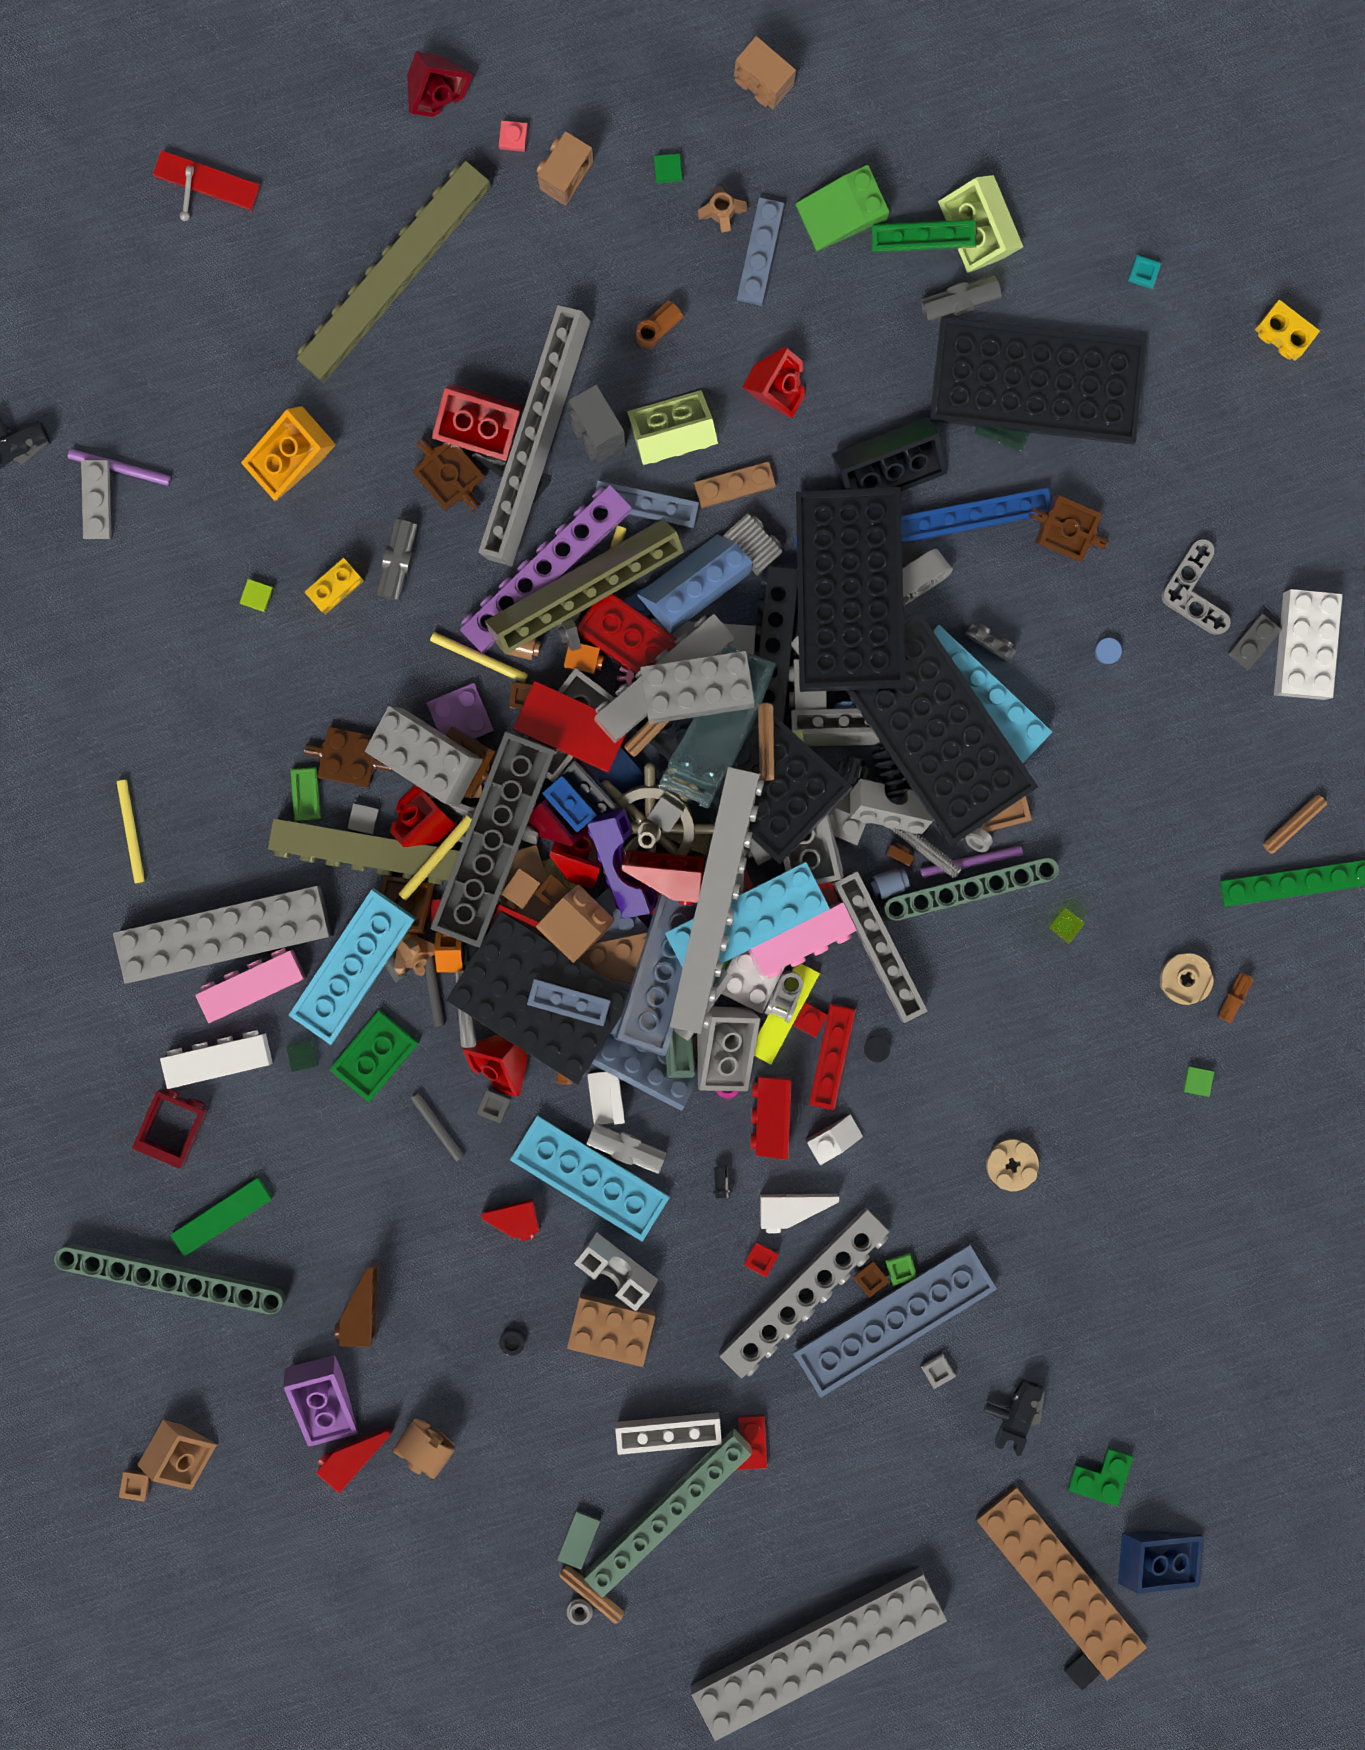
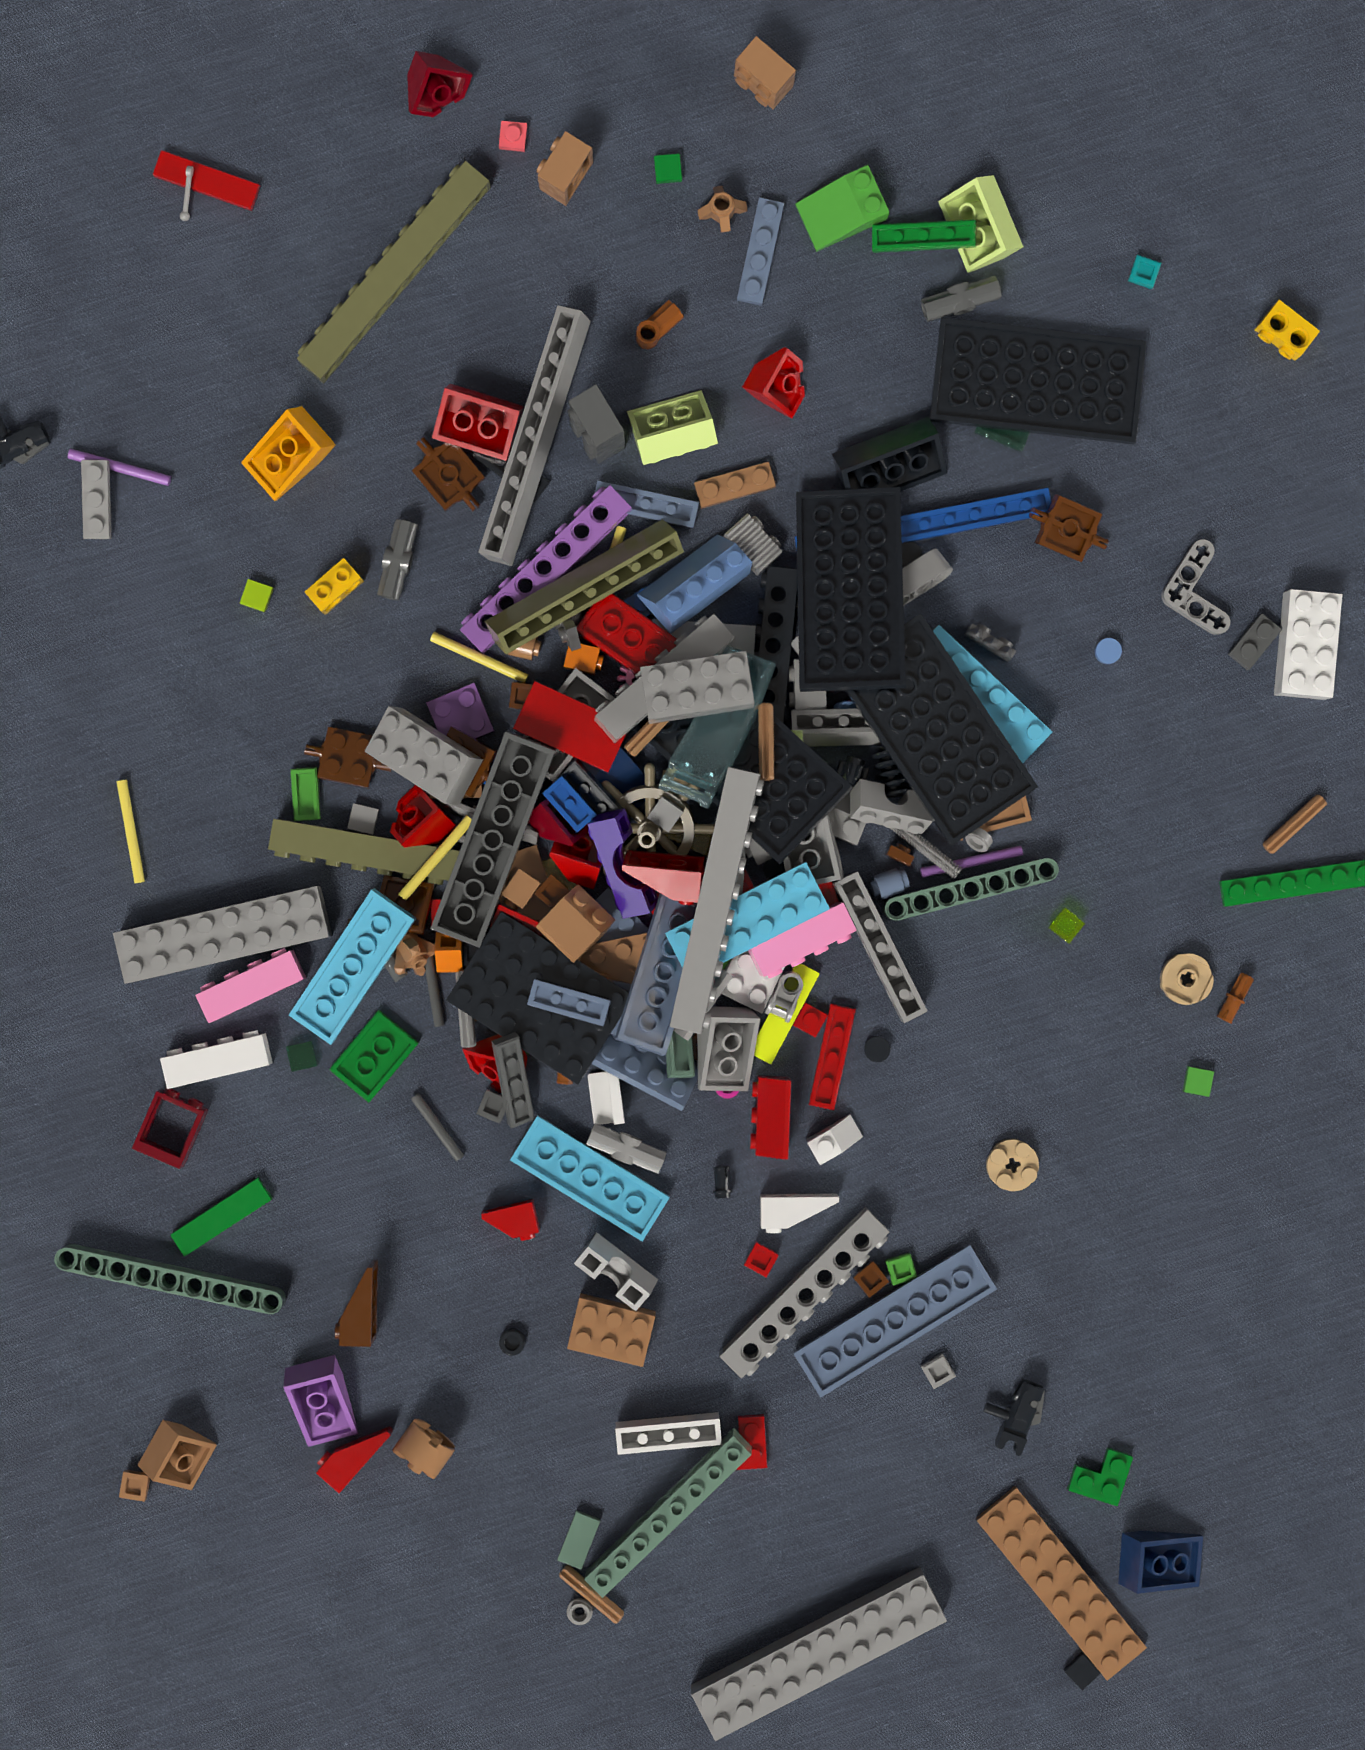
(513, 1080): none -> dark grey tile

